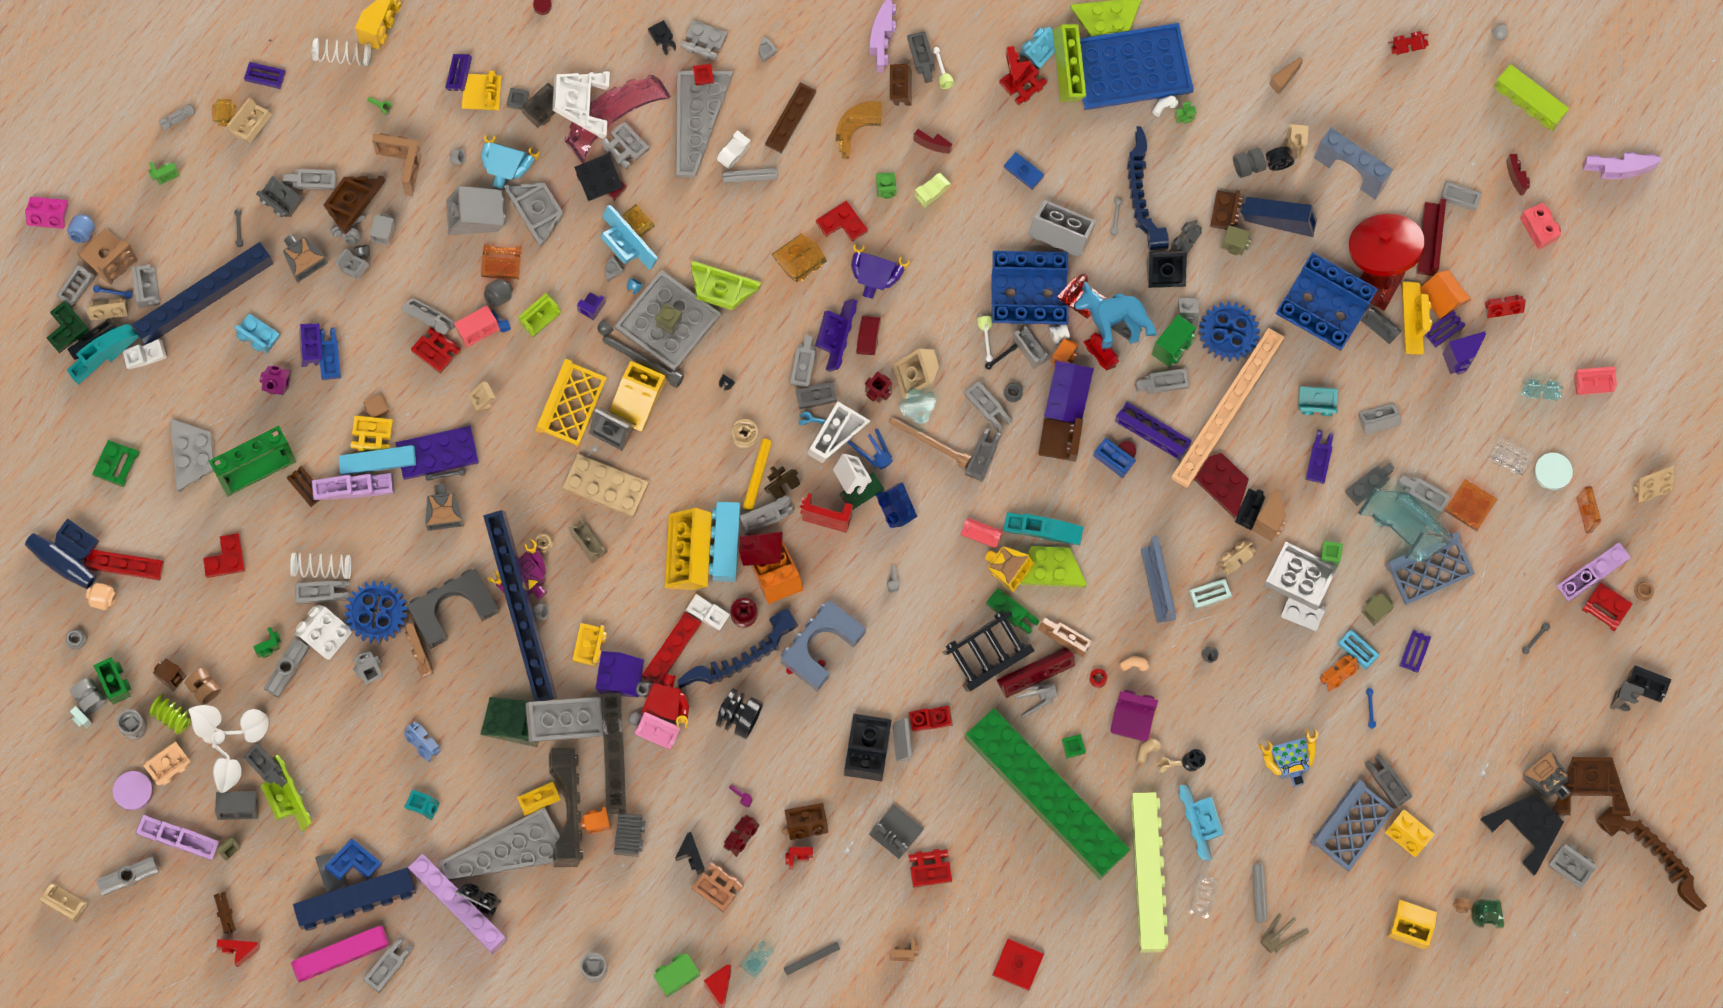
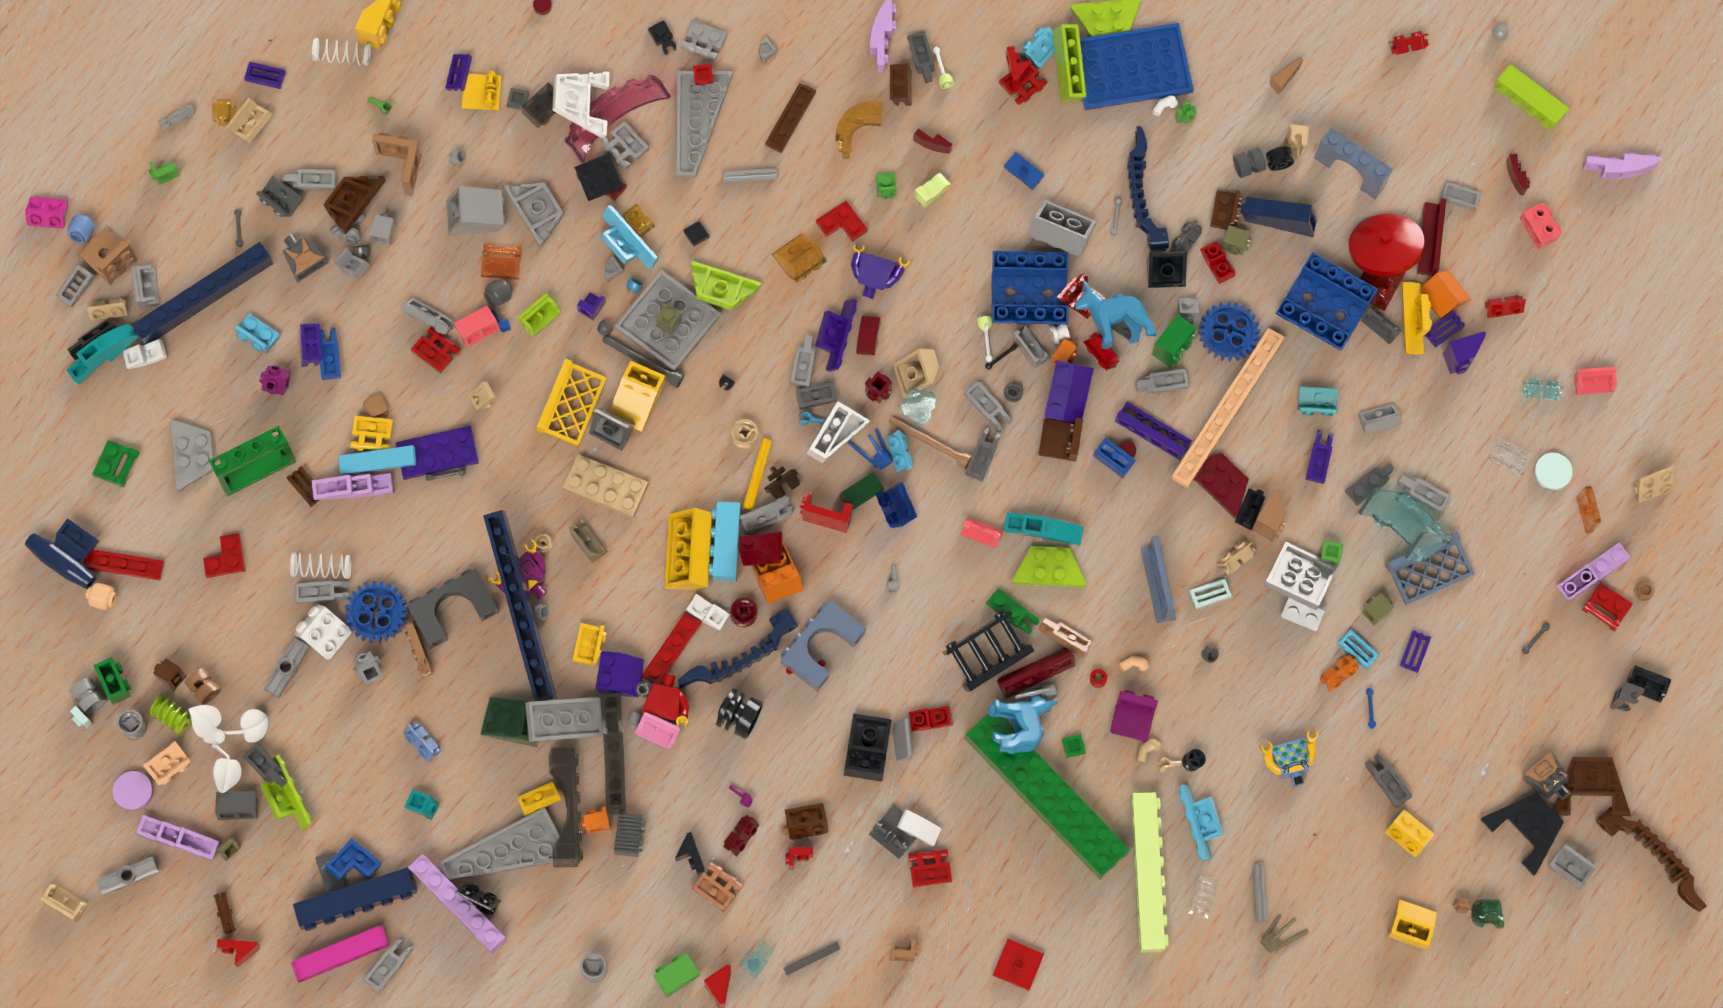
(70, 327): dark green plate -> none
(71, 635): light grey plate -> none
(127, 294): blue hinge -> none
(267, 647): green bracket -> none
(442, 510): torso -> none
(505, 161): medium azure torso -> none
(696, 233): none -> black tile
(734, 150): white leg -> none
(851, 473): white hinge -> none
(898, 447): none -> medium azure hinge
(919, 827): none -> white slope
(1009, 566): torso -> none
(1025, 722): none -> dark azure animal
(1217, 262): none -> red slope
(1337, 816): sand blue fence -> none
(1471, 505): clear orange plate -> none

